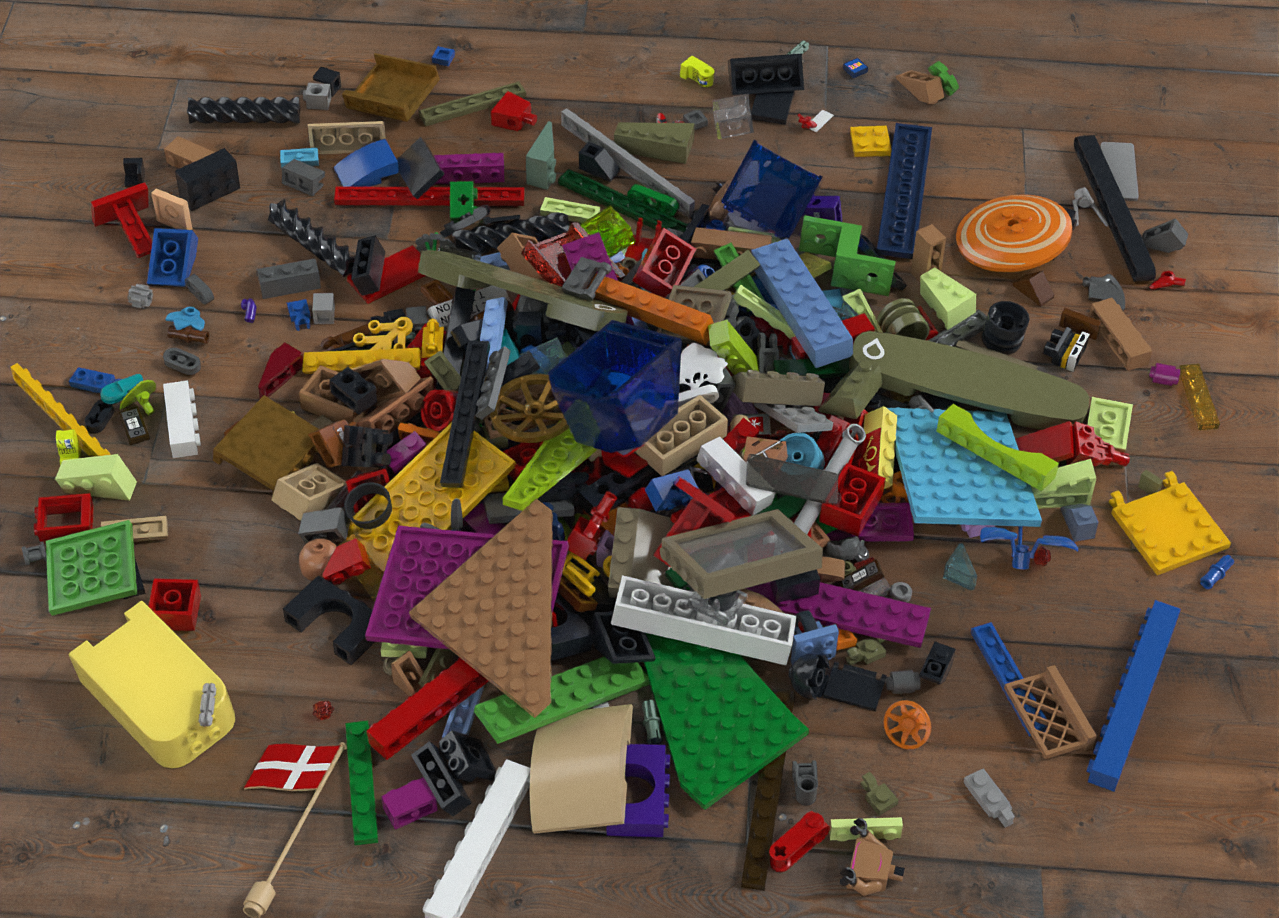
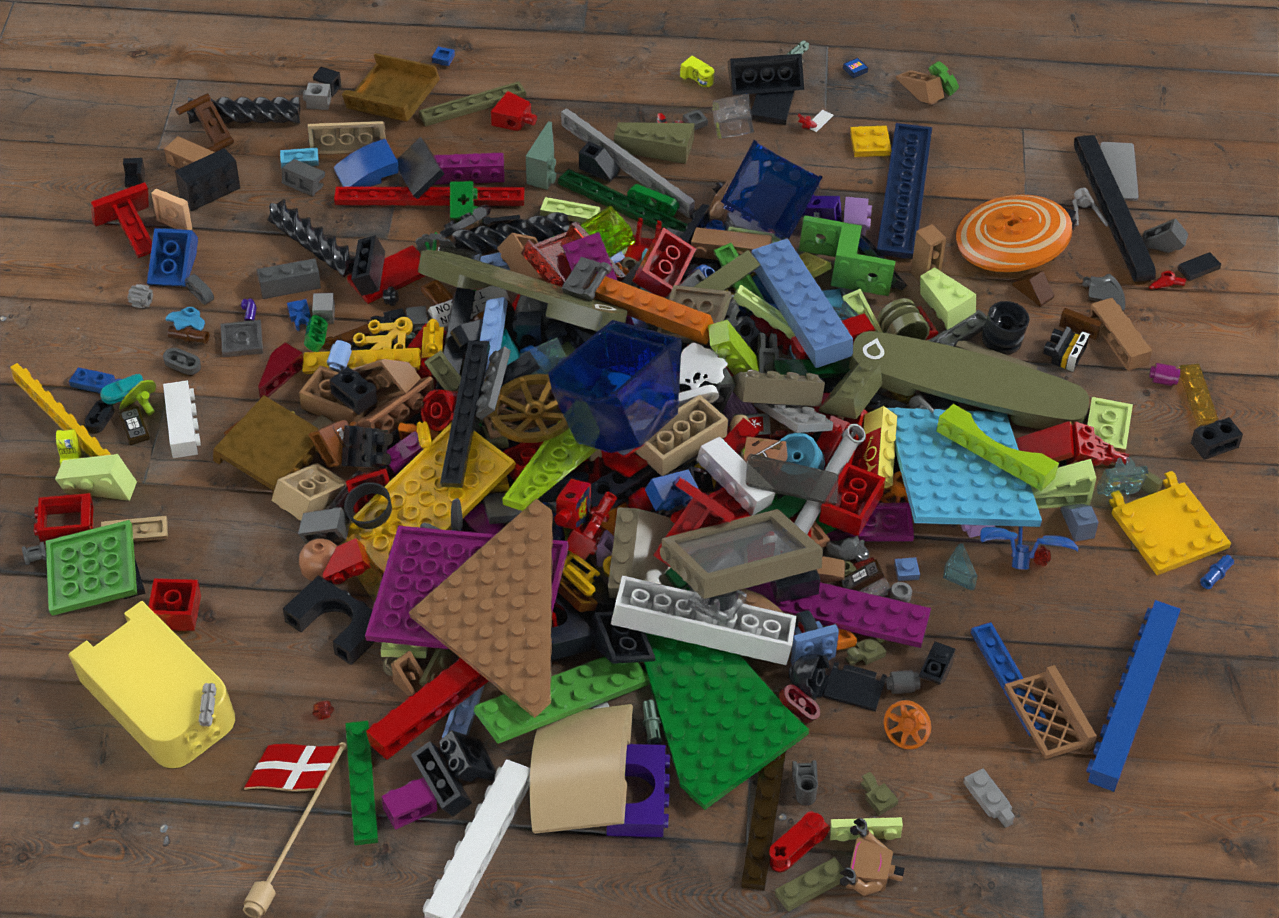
(210, 121): none -> reddish brown plate
(241, 338): none -> flat silver tile
(315, 333): none -> green beam
(339, 356): none -> light blue brick
(390, 296): none -> black plate
(424, 434): none -> yellow axle
(574, 505): none -> red torso
(799, 703): none -> dark red plate
(810, 884): none -> olive plate
(857, 211): none -> lavender brick
(907, 569): none -> medium blue plate
(1117, 478): none -> clear light blue piece
(1199, 266): none -> black tile
(1216, 438): none -> black brick

